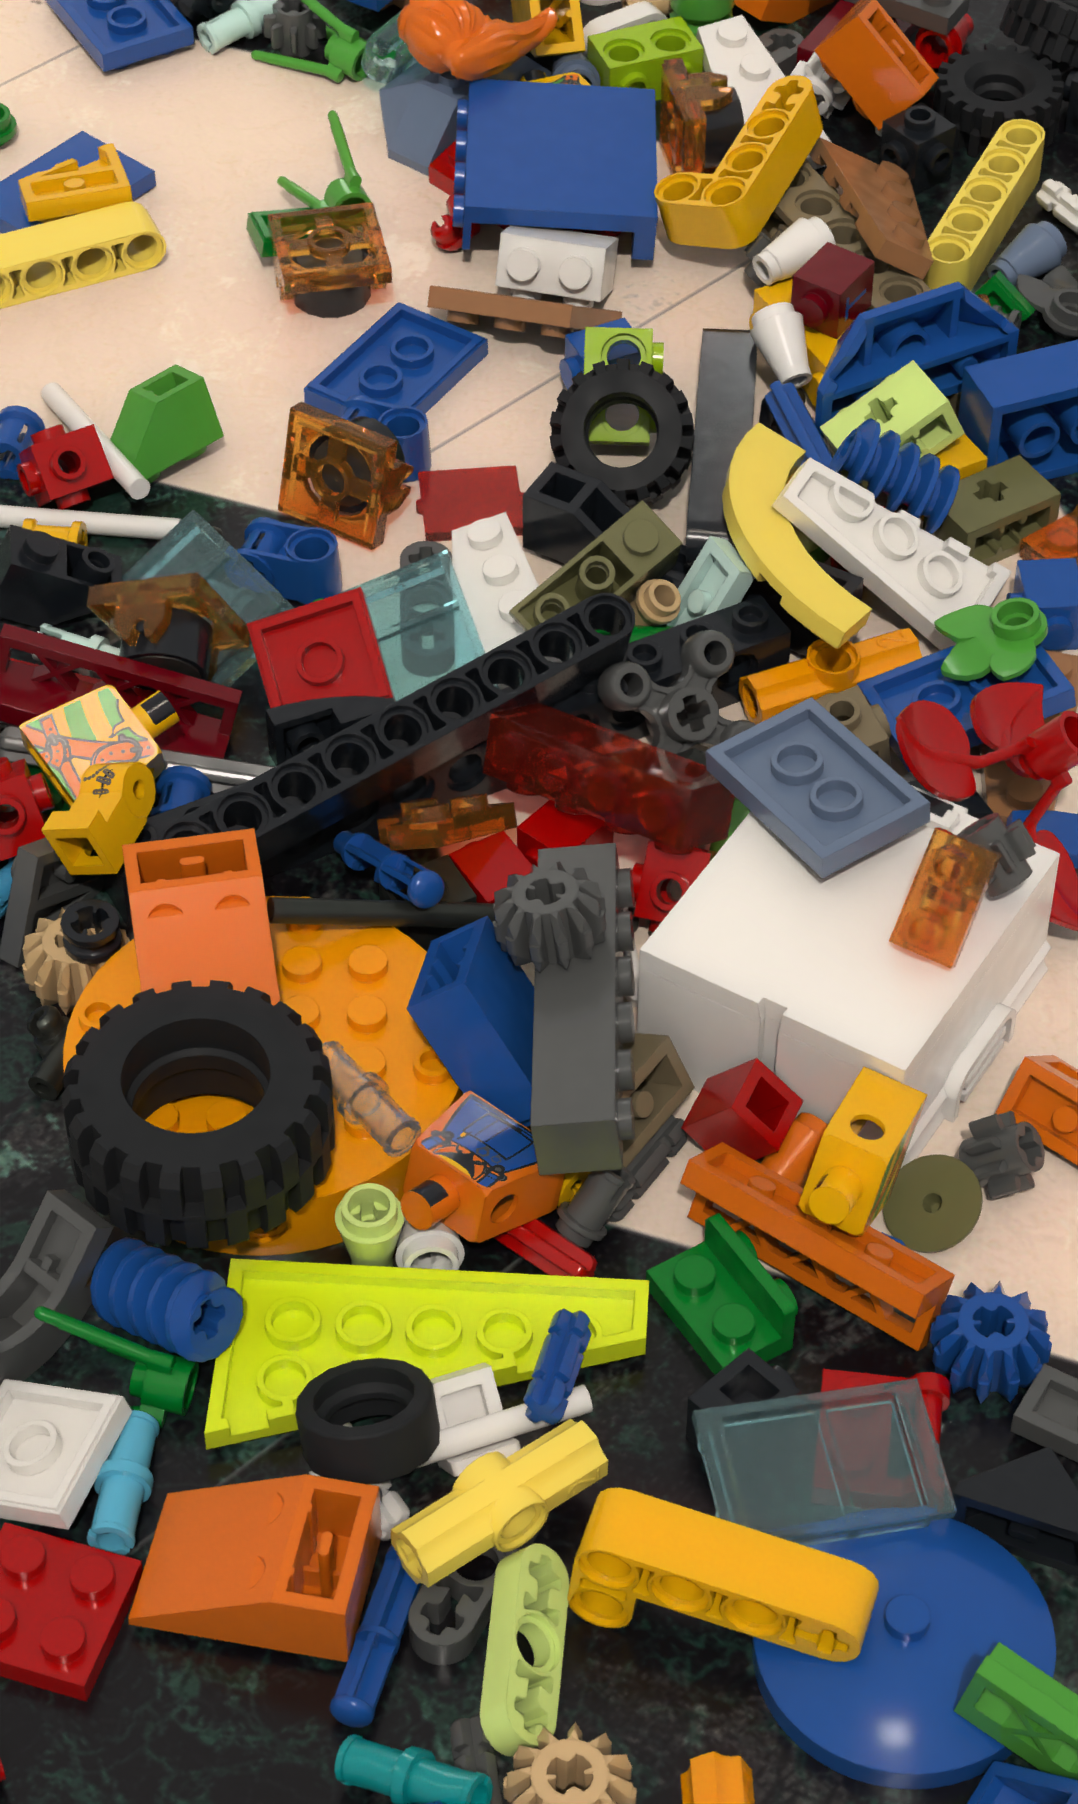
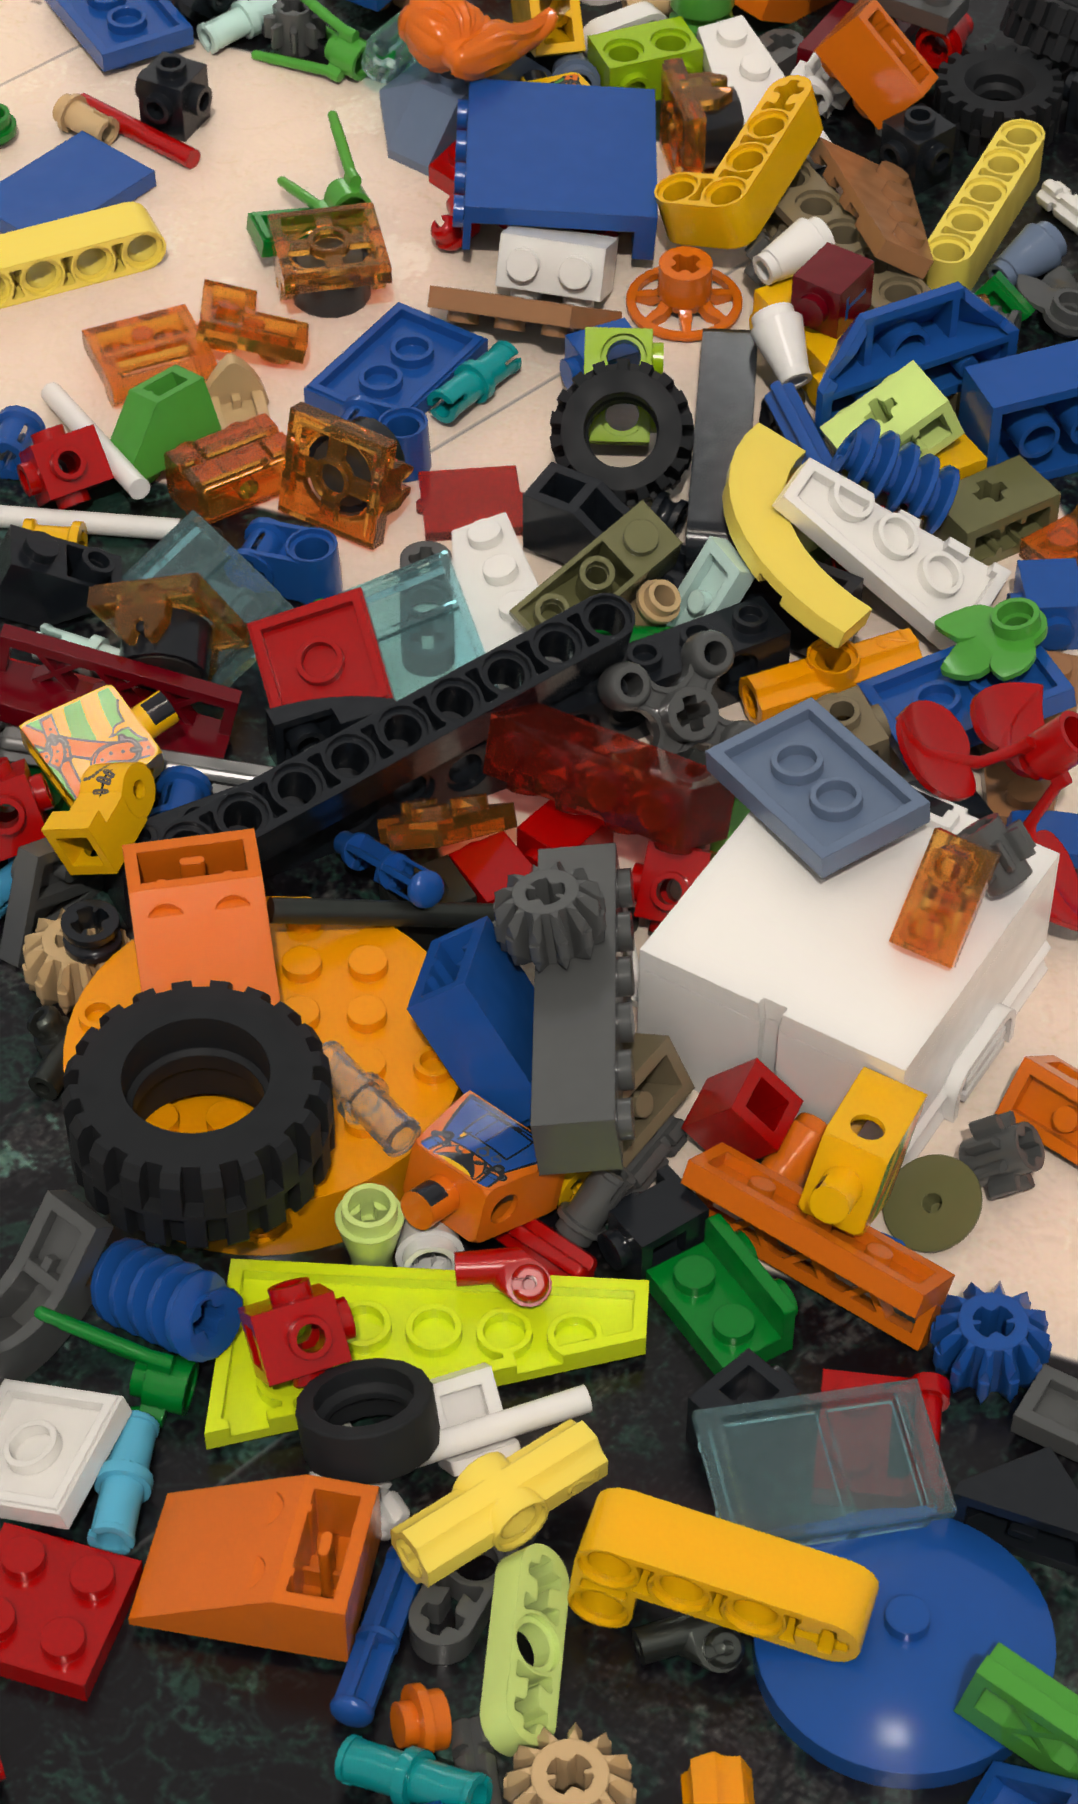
(75, 115): none -> tan pin
(75, 190): yellow wing -> none
(142, 343): none -> clear orange plate
(148, 135): none -> red bar
(174, 95): none -> black brick
(227, 469): none -> clear orange brick
(231, 323): none -> clear orange plate
(236, 391): none -> tan tile
(273, 1329): none -> red brick
(421, 1719): none -> orange plate
(474, 381): none -> teal pin
(508, 1270): none -> red arm
(557, 1366): blue axle -> none
(653, 1225): none -> black brick
(671, 513): none -> black bush
(684, 289): none -> orange wheel
(691, 1638): none -> pearl dark grey arm

